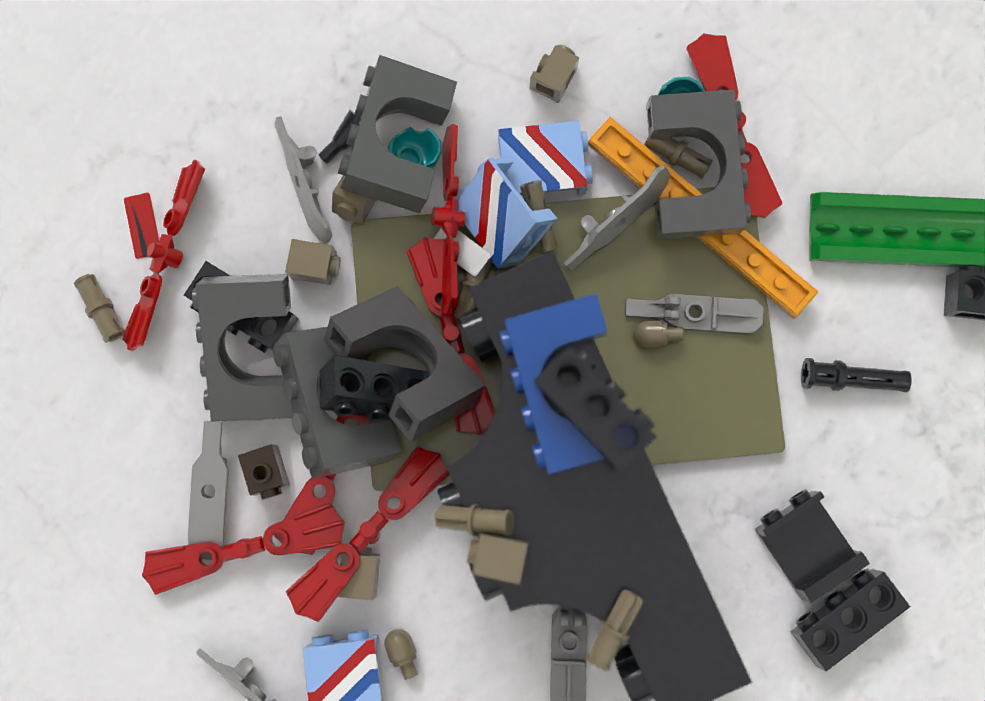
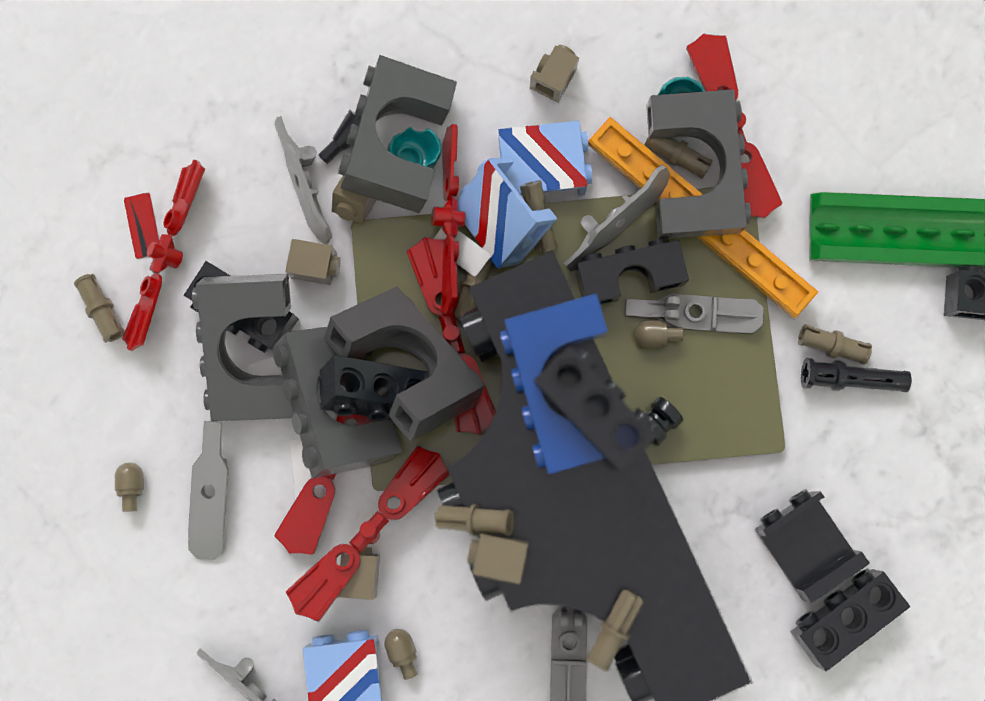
(129, 485): none -> dark tan cylinder
(264, 471): dark brown brick -> none
(302, 533): red piece -> none
(659, 263): none -> black arch
(664, 417): none -> black wheel
(834, 344): none -> dark tan pin

